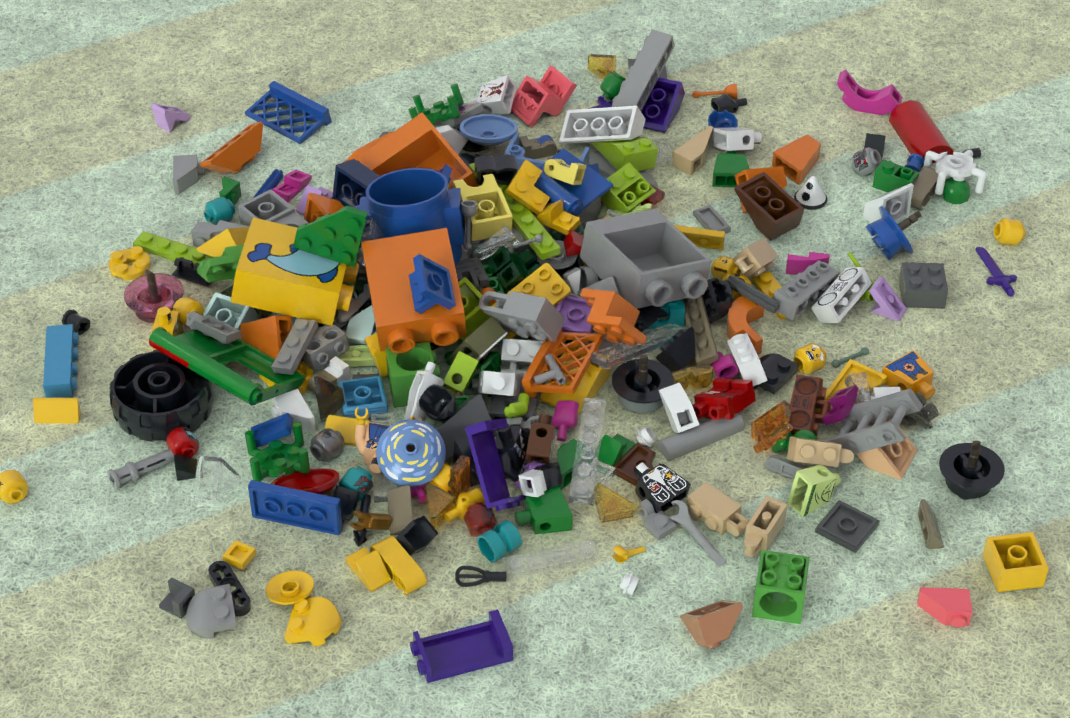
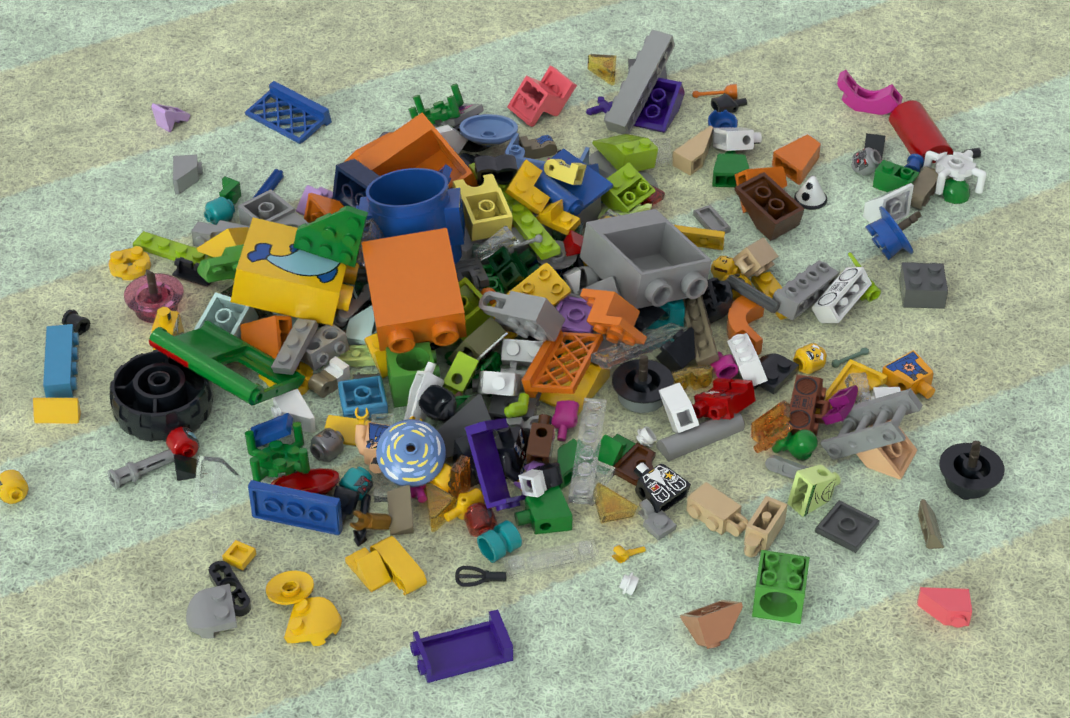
(178, 599): dark grey panel -> none
(185, 305): yellow head -> none
(213, 327): light grey hinge -> none
(236, 151): orange wedge -> none
(293, 184): dark pink slope -> none
(329, 397): clear smoke slope -> none
(417, 535): black panel -> none
(430, 285): blue bracket -> none
(468, 209): light grey hinge -> none
(496, 96): white torso -> none
(555, 372): light grey piece -> none
(602, 124): white slope -> none
(611, 85): green head -> none
(684, 519): light grey piece -> none
(798, 264): dark pink slope -> none
(818, 452): tan brick -> none
(887, 301): lavender slope -> none
(924, 416): clear smoke hips -> none
(998, 276): dark purple sword -> none
(1009, 231): yellow head -> none
(1015, 562): yellow brick -> none

